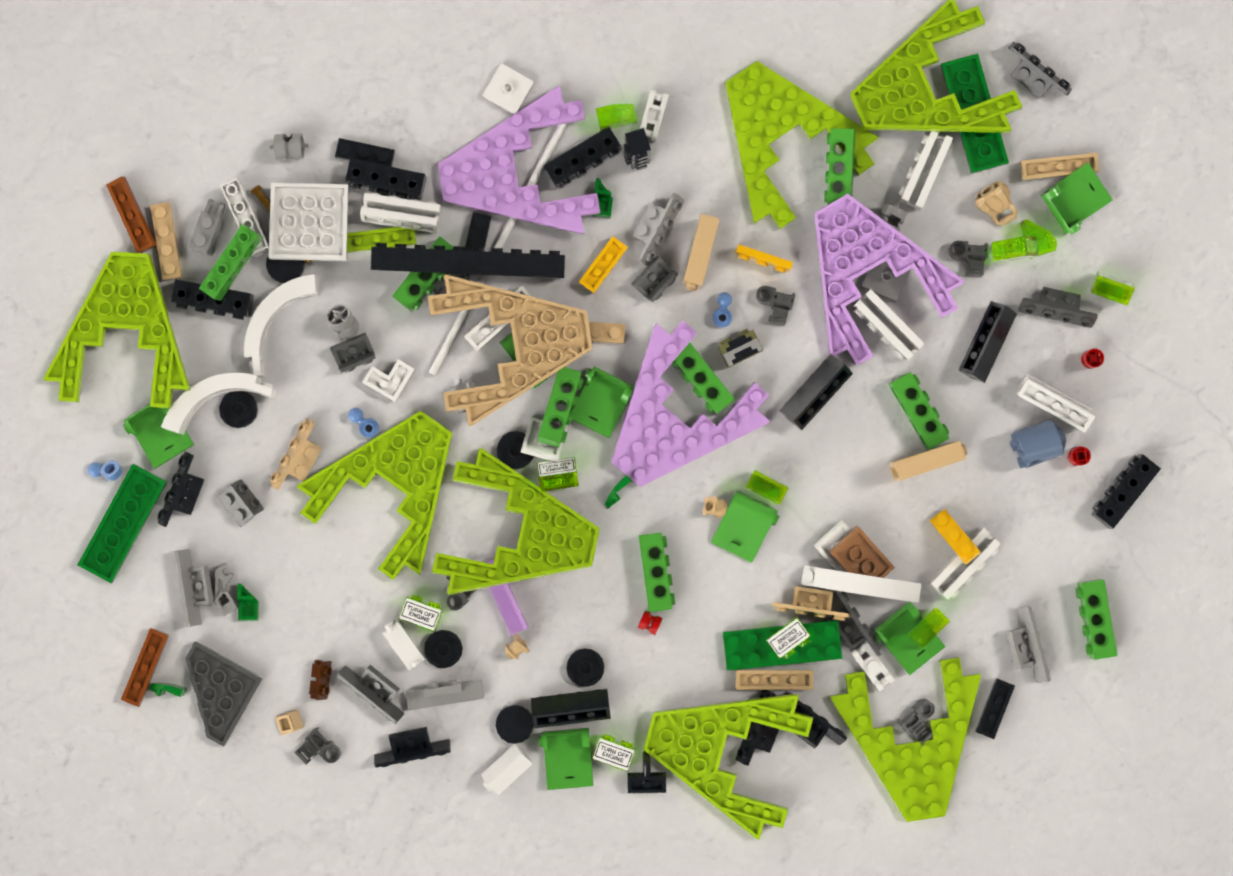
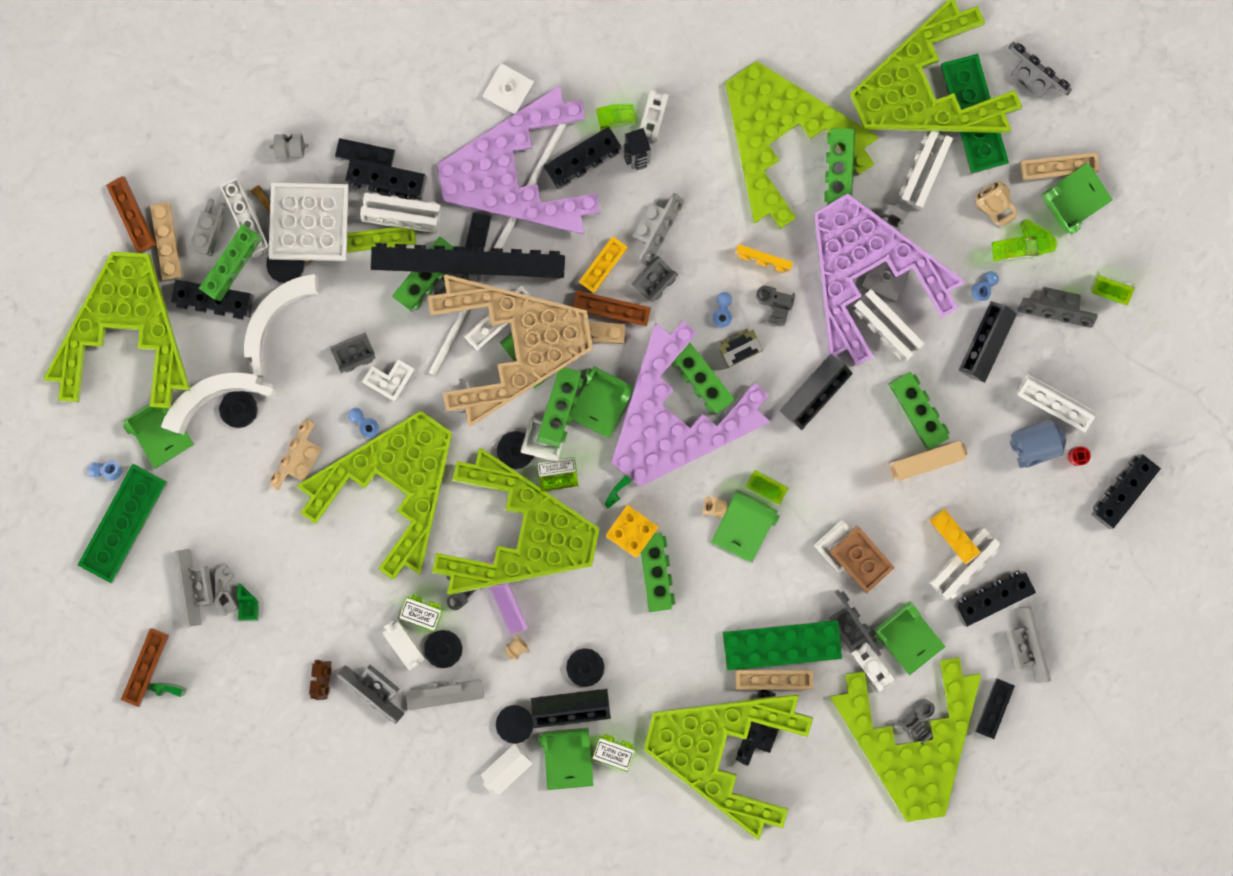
(183, 491): black bracket -> none
(221, 690): dark grey plate -> none
(240, 502): bracket -> none
(289, 722): tan slope -> none
(316, 743): dark grey piece -> none
(342, 321): light grey wheel -> none
(411, 746): black bracket -> none
(605, 200): green slope -> none
(612, 308): none -> dark orange plate
(631, 531): none -> yellow bracket
(645, 622): red wheel -> none
(646, 781): black plate -> none
(700, 252): tan piece -> none
(788, 638): brick -> none
(813, 601): tan bracket -> none
(819, 727): black bracket -> none
(861, 584): white arch -> none
(928, 628): clear neon green brick -> none
(974, 257): dark grey piece -> none
(981, 290): none -> medium blue plate
(995, 598): none -> black brick
(1095, 356): red wheel -> none
(1107, 647): bright green brick -> none

